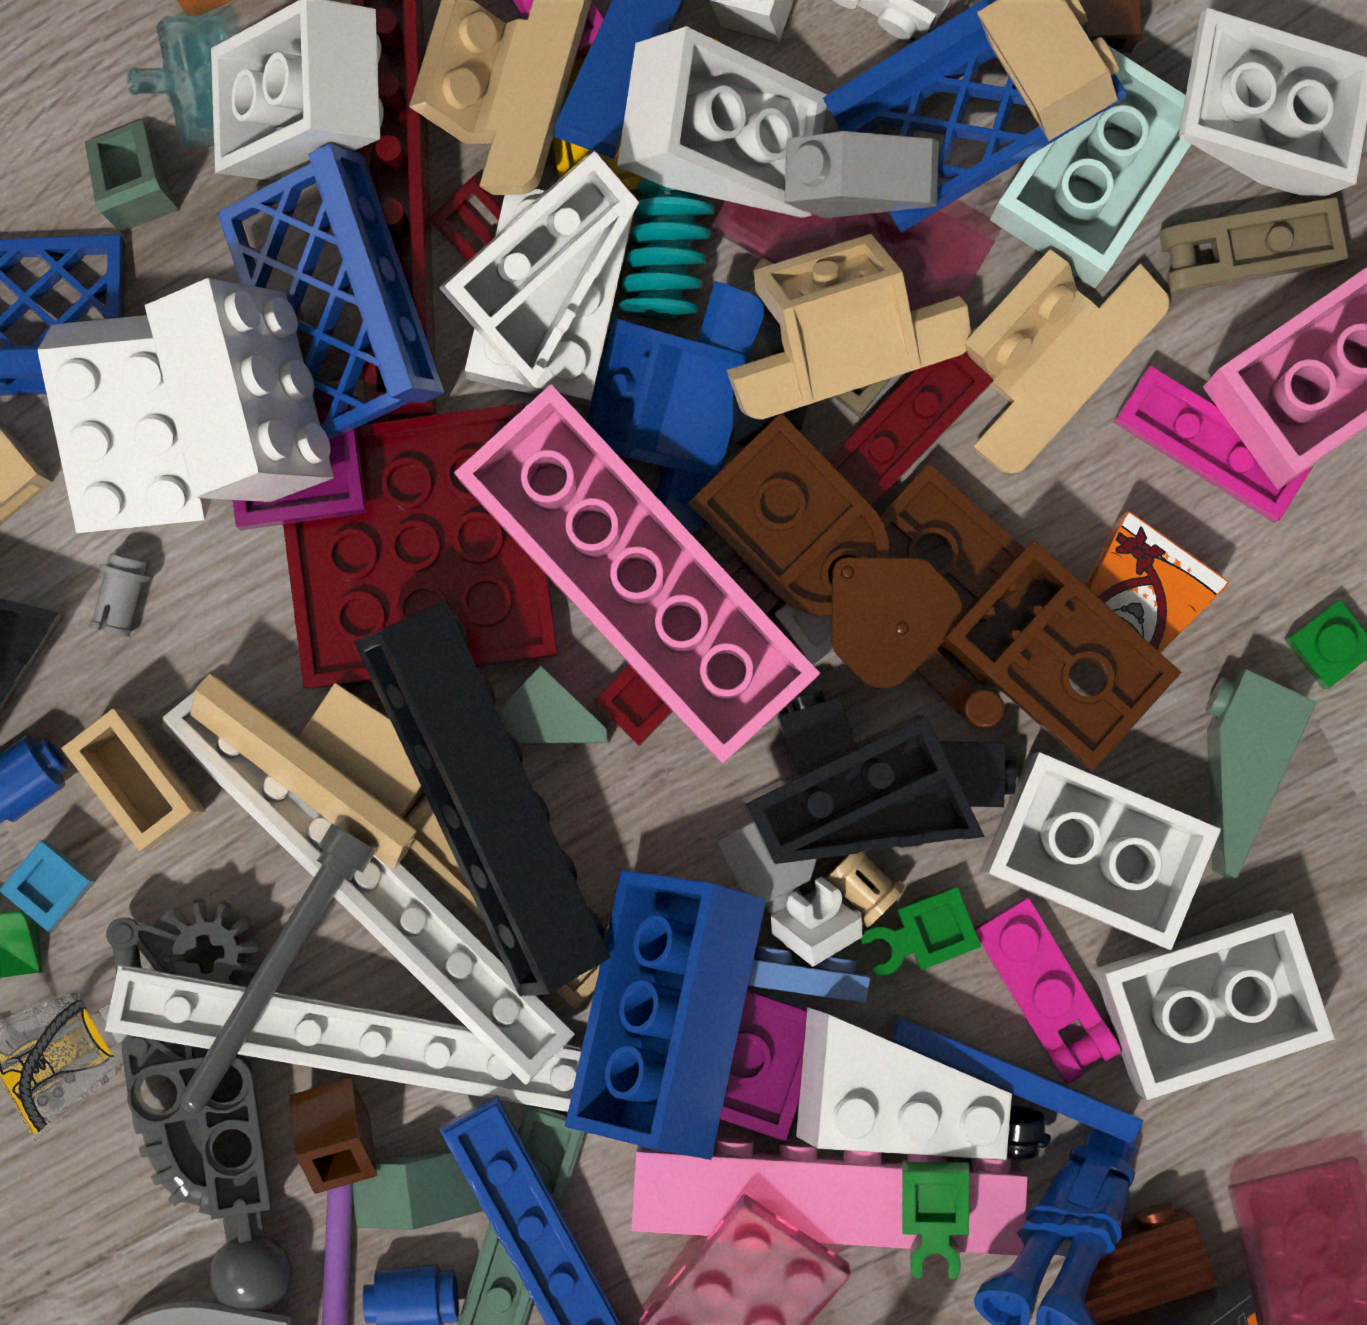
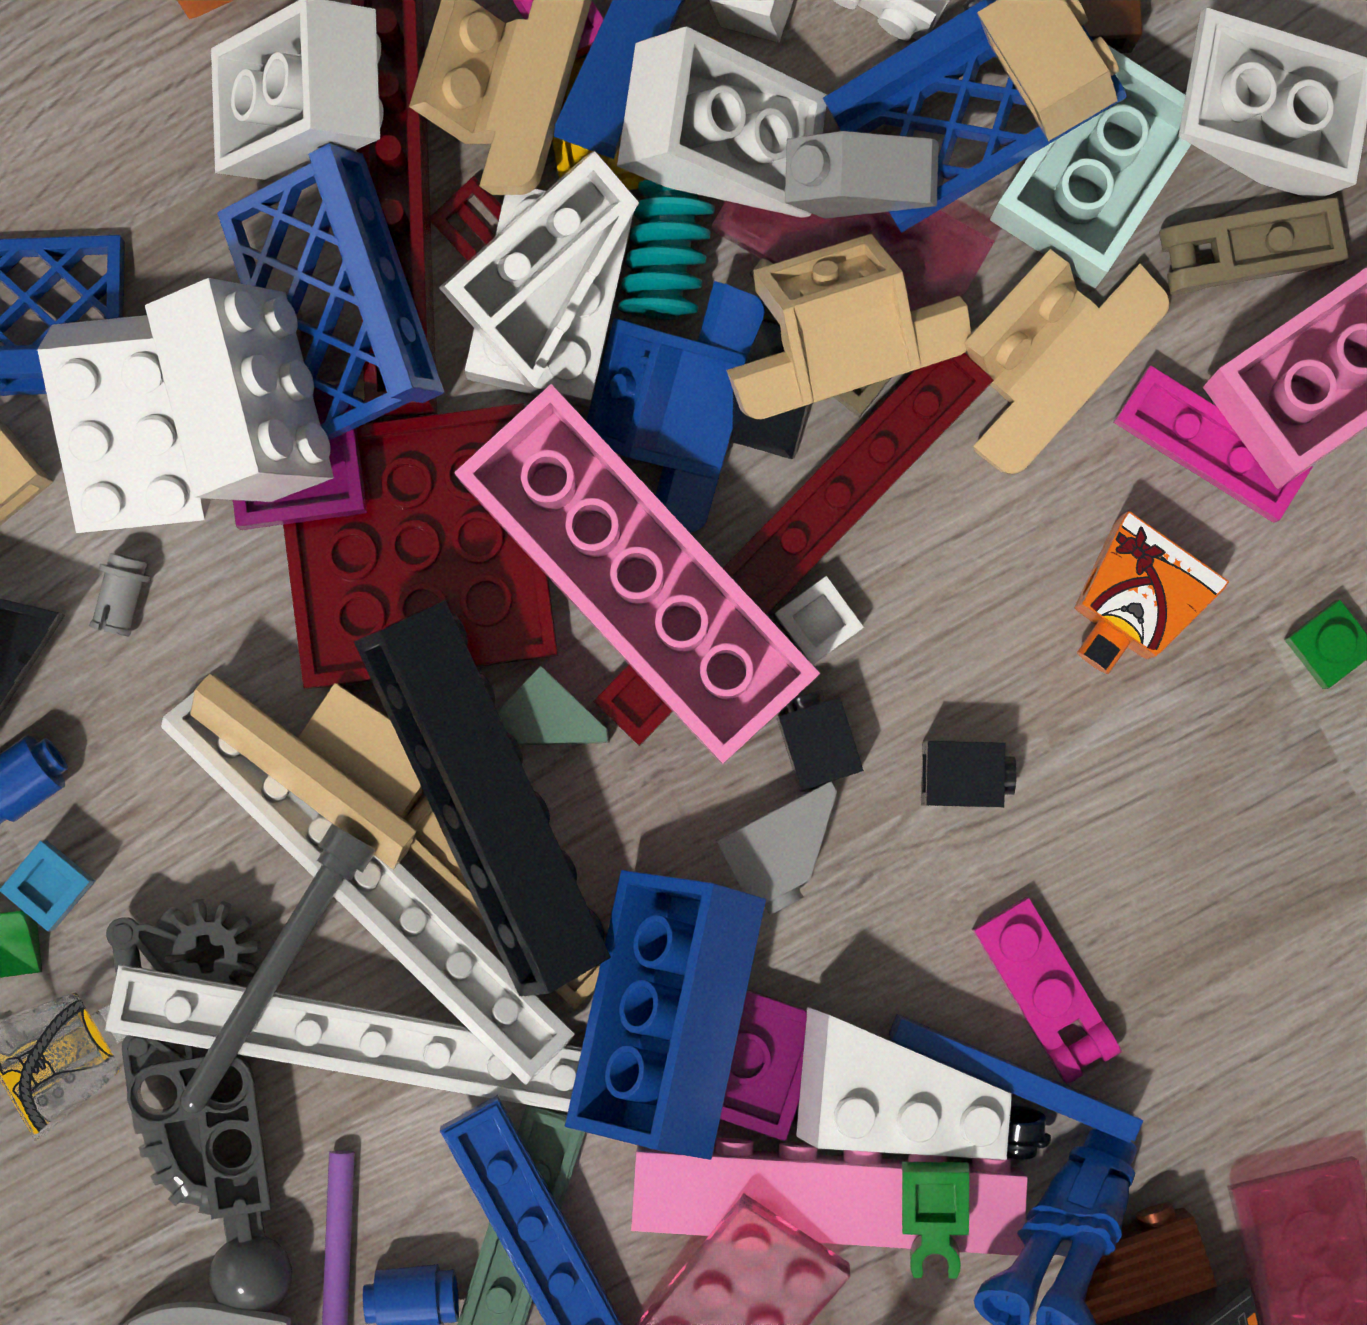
(128, 177): sand green slope -> none
(133, 779): tan brick -> none
(185, 74): clear light blue plate -> none
(332, 1135): reddish brown brick -> none
(414, 1192): sand green slope -> none
(792, 518): reddish brown plate -> none
(816, 923): white tile -> none
(831, 978): medium blue plate -> none
(864, 886): tan bush -> none
(866, 798): black wedge -> none
(931, 930): green plate -> none
(1030, 622): reddish brown bracket -> none
(1100, 850): white brick -> none
(1214, 1004): white brick -> none
(1248, 753): sand green slope -> none

